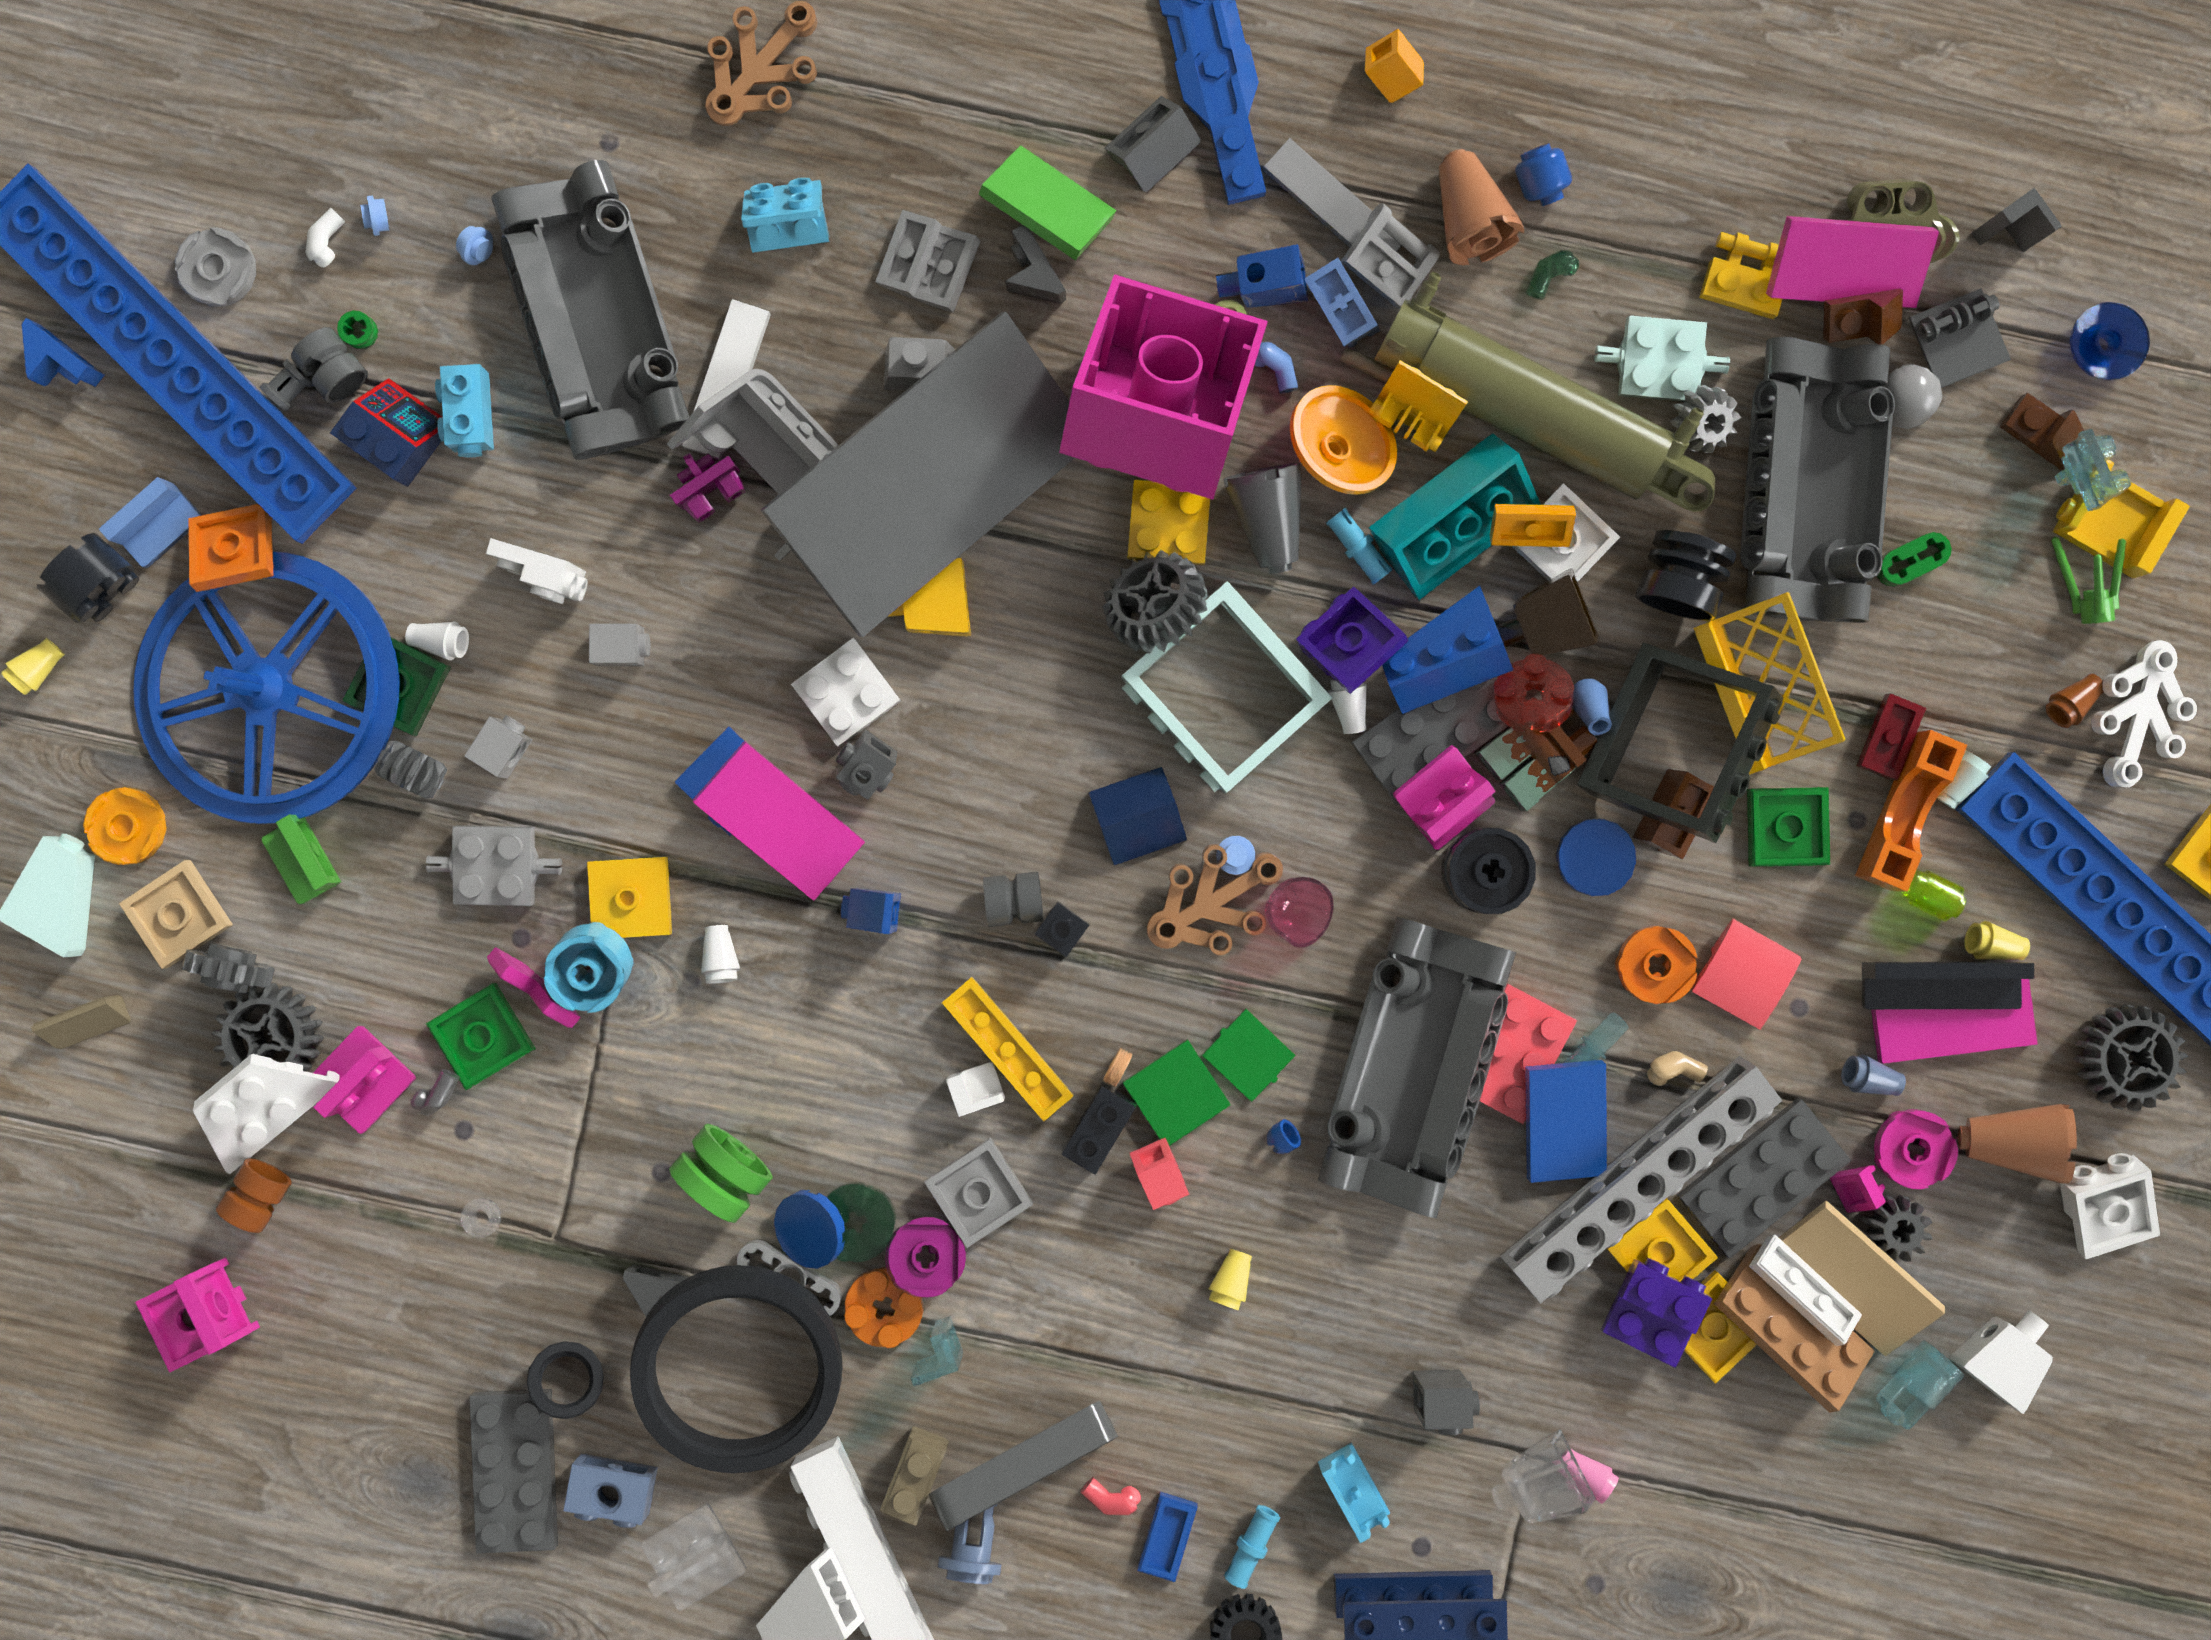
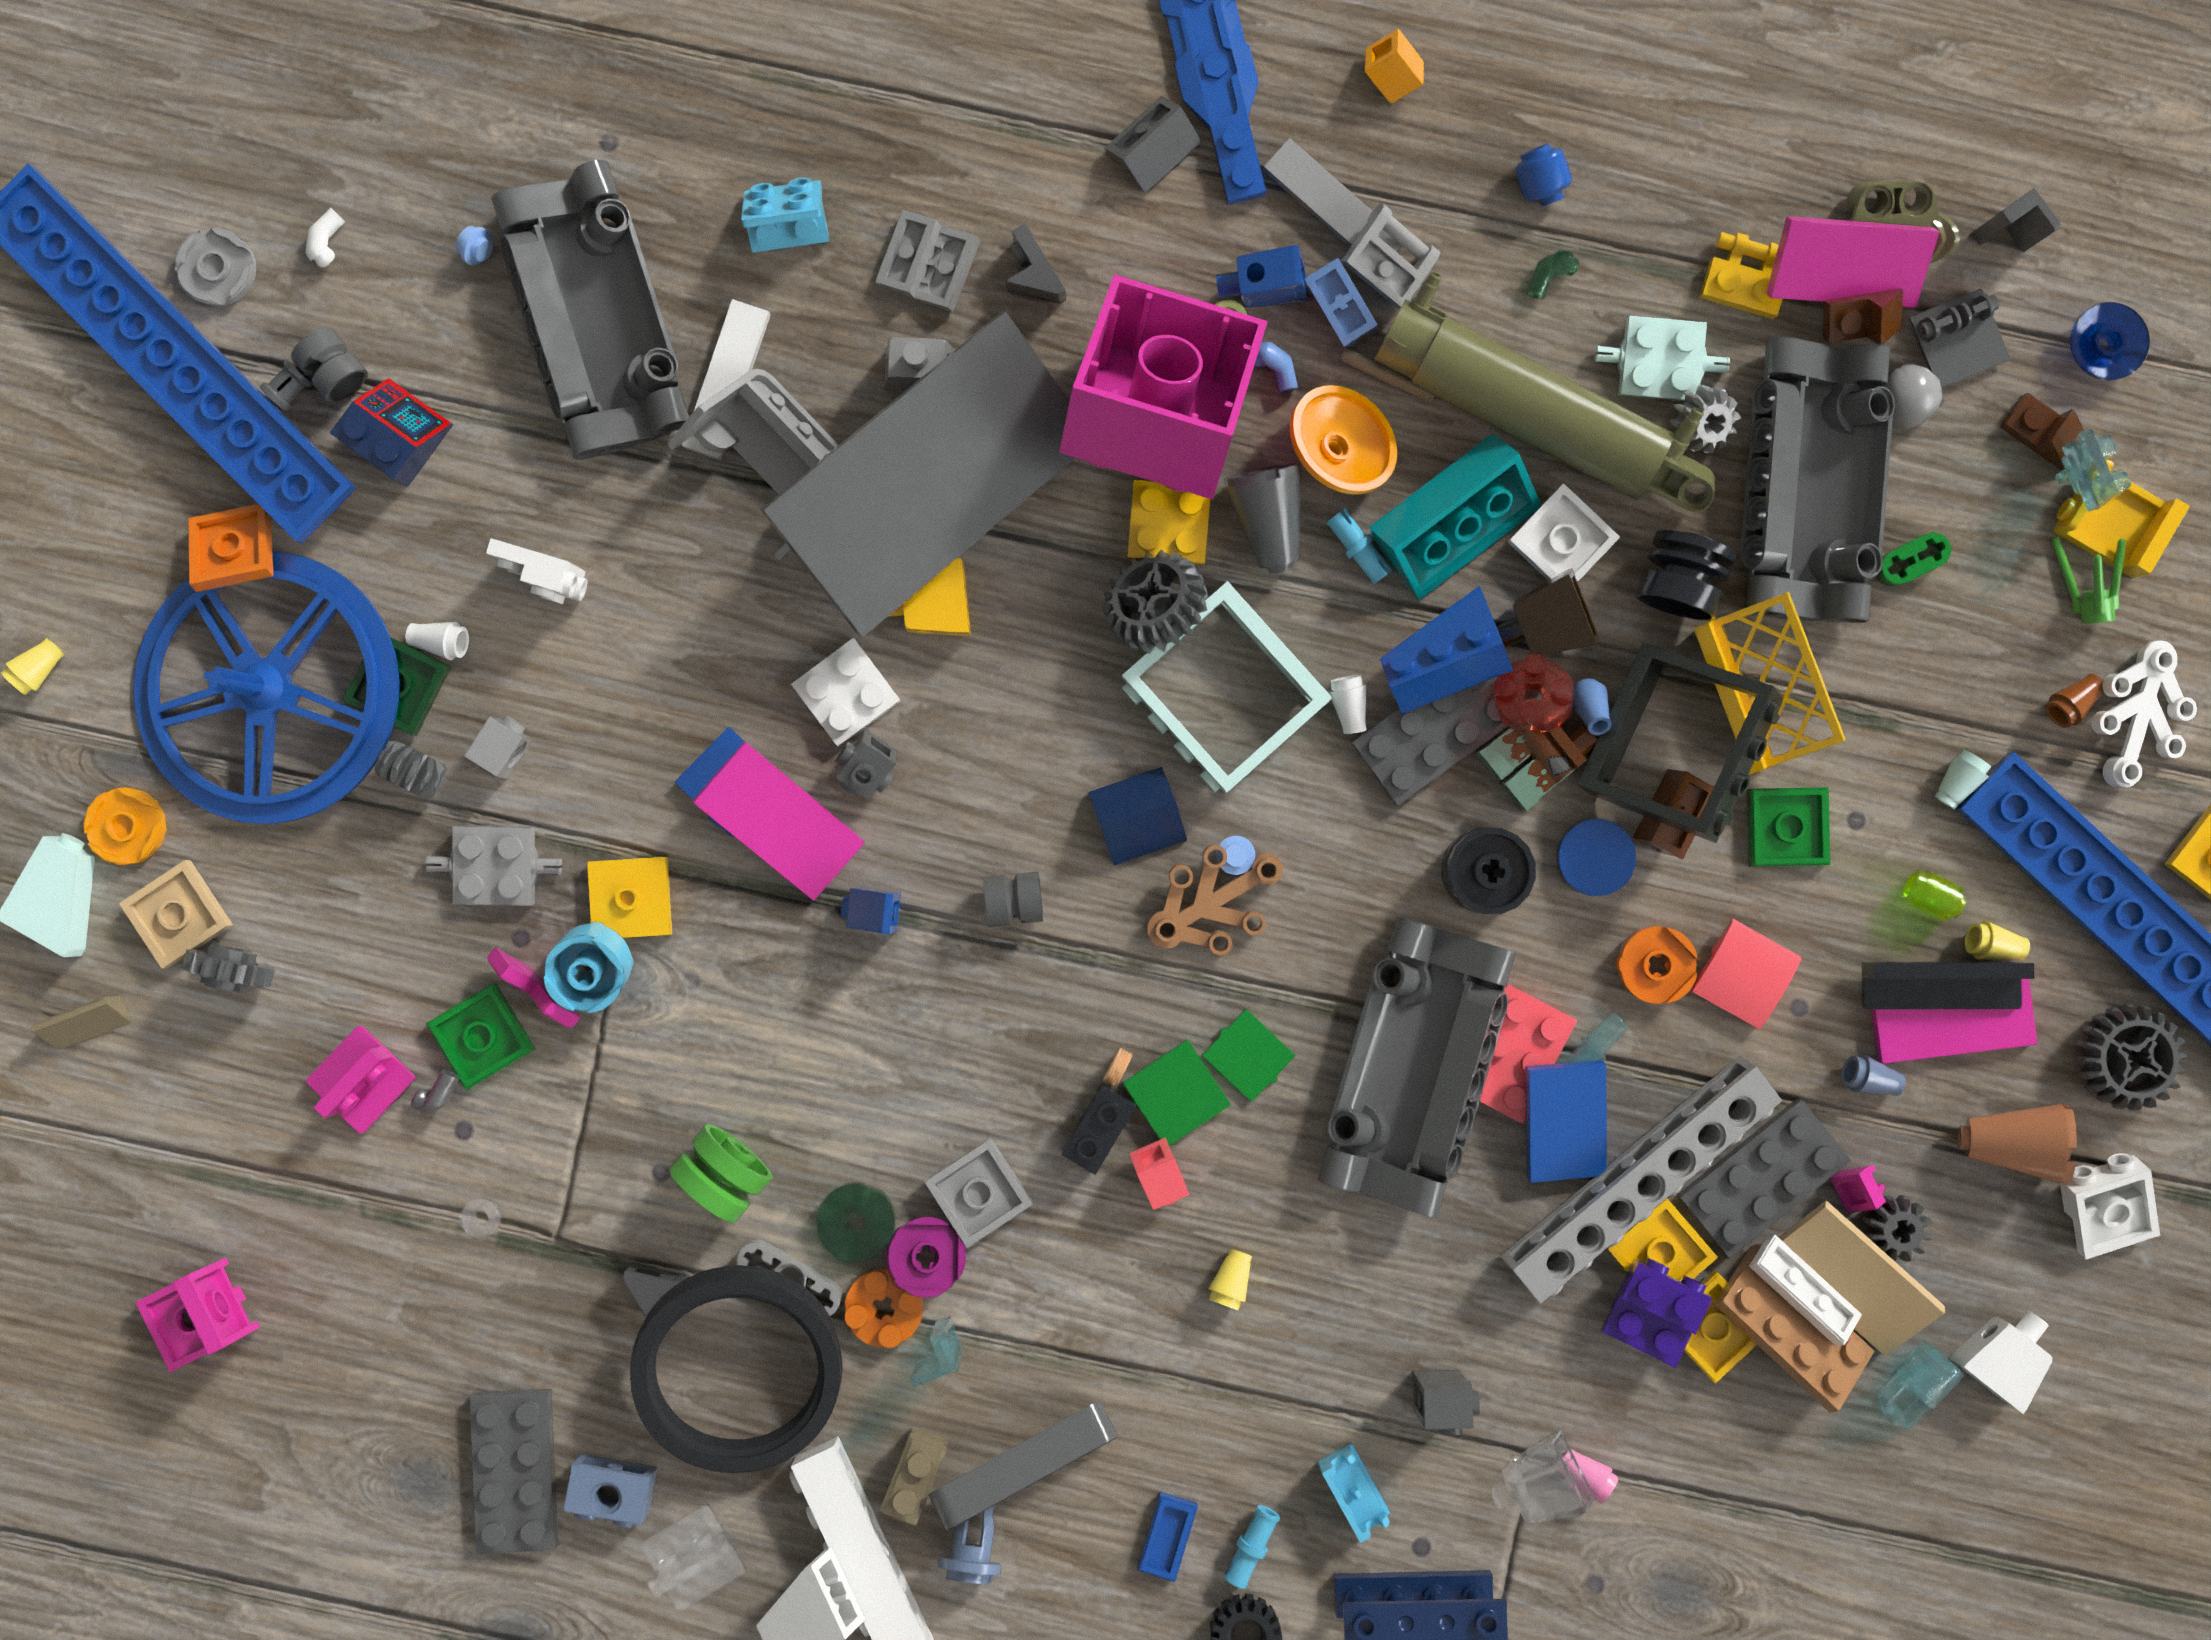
(48, 355): blue slope -> none
(87, 579): black brick -> none
(151, 522): medium blue panel -> none
(250, 1202): dark orange wheel -> none
(256, 1105): white wing -> none
(282, 1008): dark grey gear -> none
(300, 859): bright green panel -> none
(370, 333): green bush -> none
(375, 215): light blue plate -> none
(466, 409): medium azure brick -> none
(545, 1357): black tyre -> none
(618, 645): light grey brick -> none
(693, 494): magenta hips -> none
(719, 956): white cone -> none
(757, 67): medium nougat plant -> none
(809, 1229): blue tile -> none
(975, 1088): white panel -> none
(1008, 1049): yellow plate -> none
(1047, 202): bright green tile -> none
(1062, 929): black brick -> none
(1111, 1503): coral arm -> none
(1283, 1137): blue hinge -> none
(1300, 910): clear pink helmet -> none
(1351, 639): dark purple plate -> none
(1419, 404): yellow hinge -> none
(1445, 797): dark pink bracket -> none
(1475, 211): nougat cone -> none
(1532, 525): light orange plate -> none
(1674, 1064): tan arm -> none
(1891, 736): dark red plate -> none
(1895, 841): orange arch -> none
(1934, 1136): dark pink plate -> none

